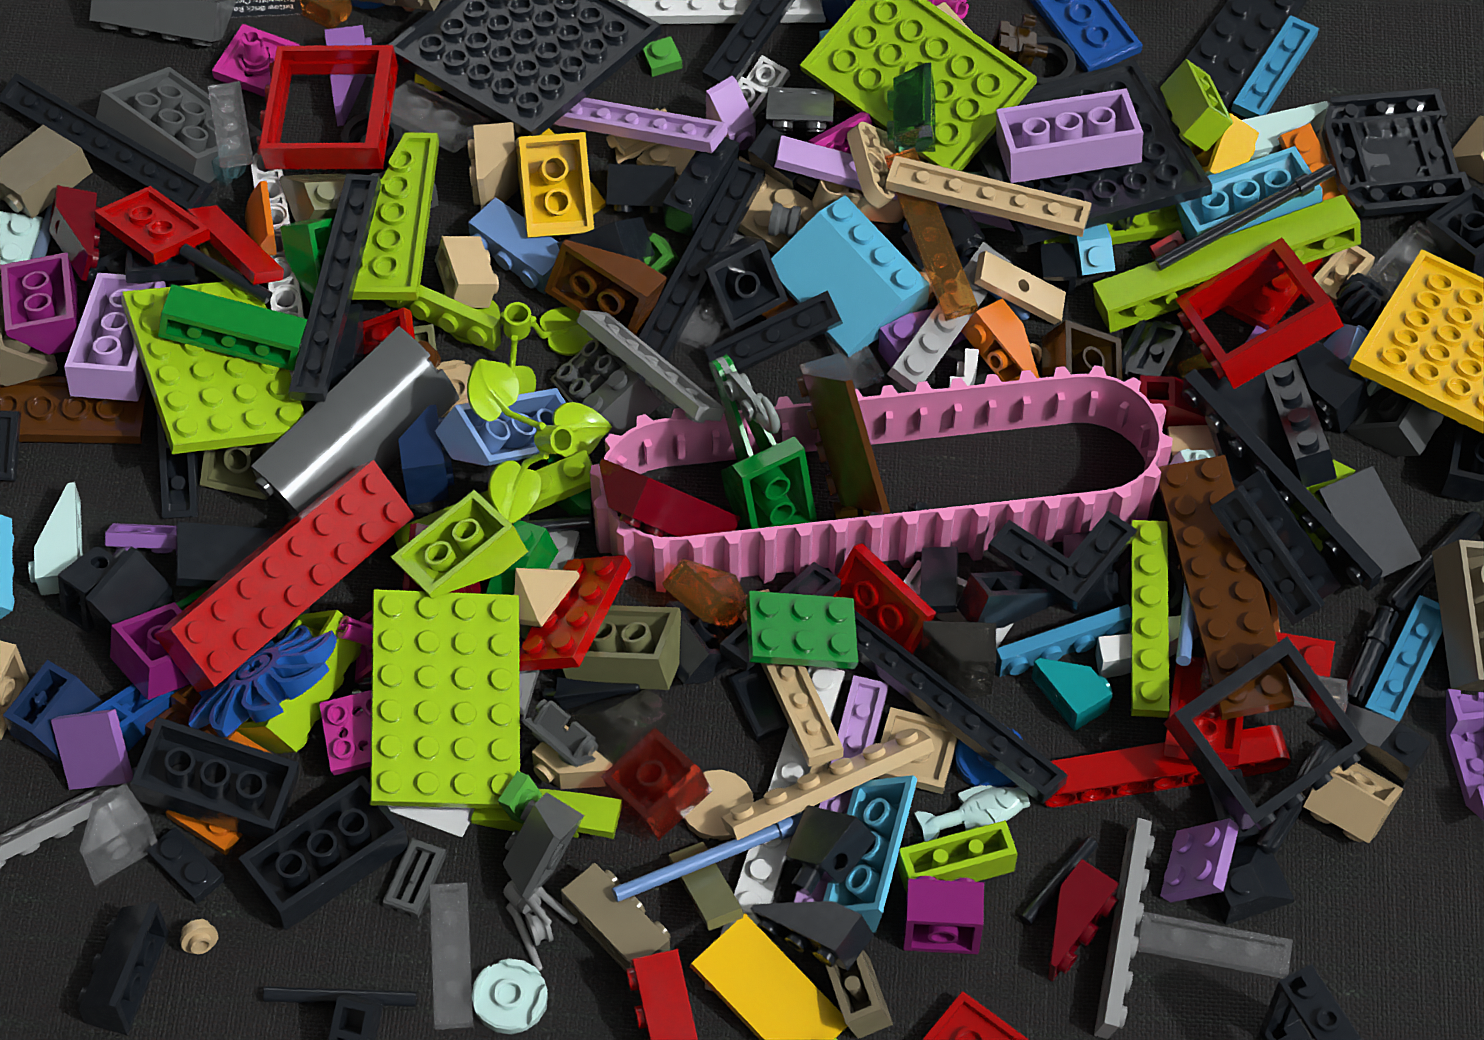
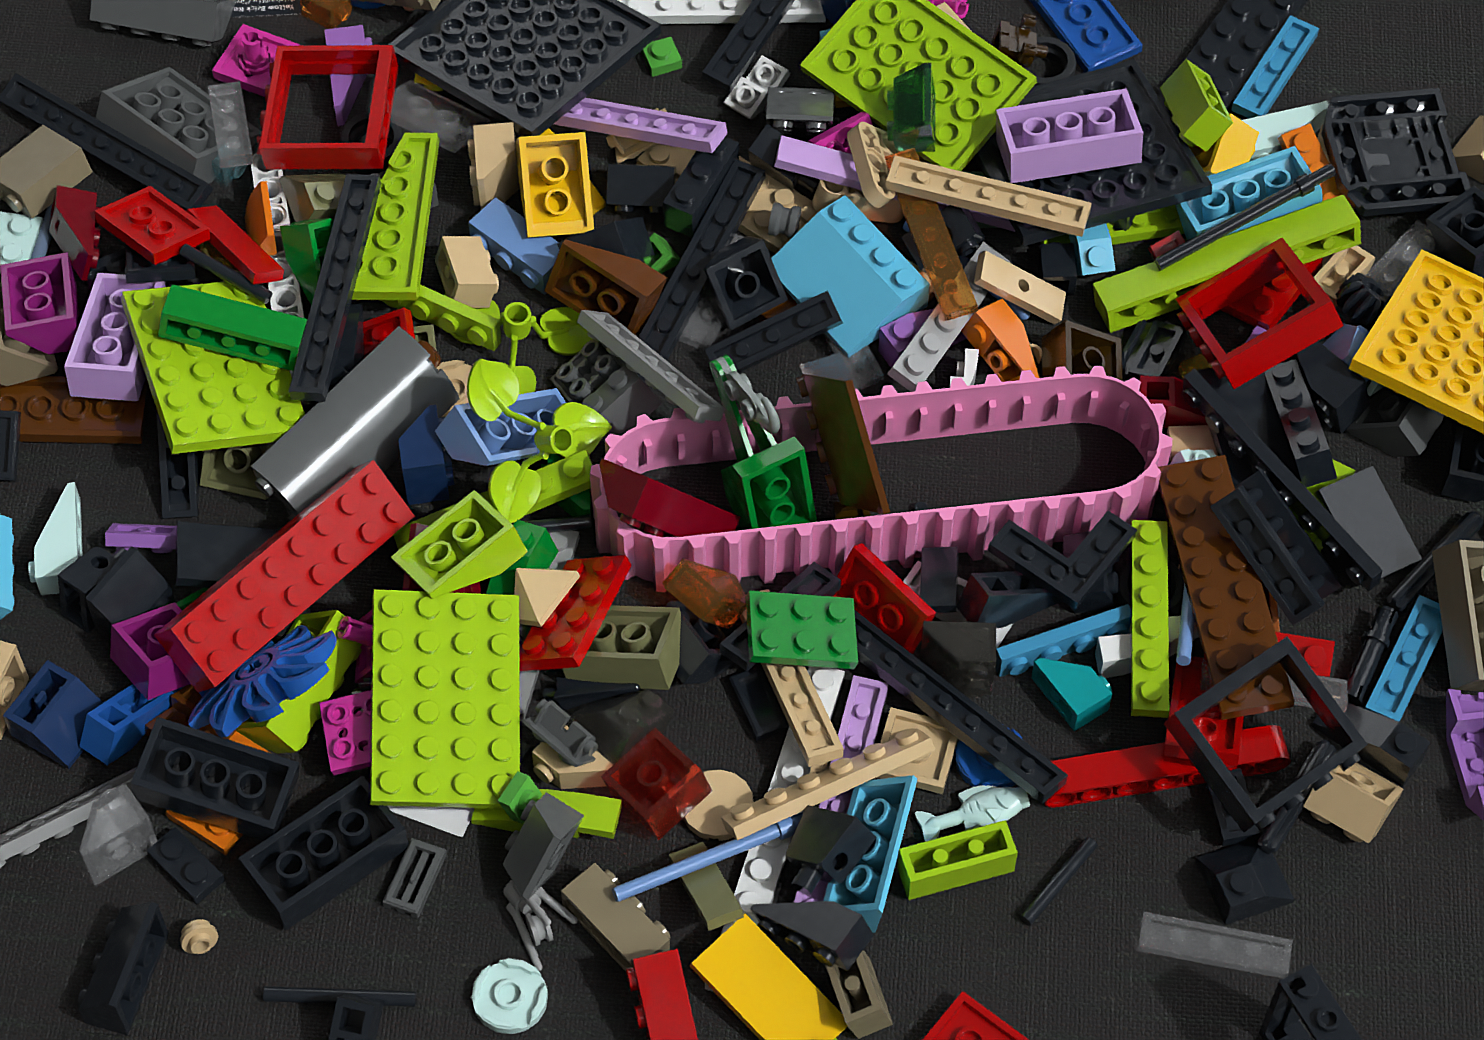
(92, 749): medium lavender tile -> none
(451, 956): clear tile -> none
(728, 105): lavender slope -> none
(943, 915): magenta brick -> none
(1081, 903): dark red slope -> none
(1122, 941): light grey plate -> none
(1199, 860): medium lavender plate -> none

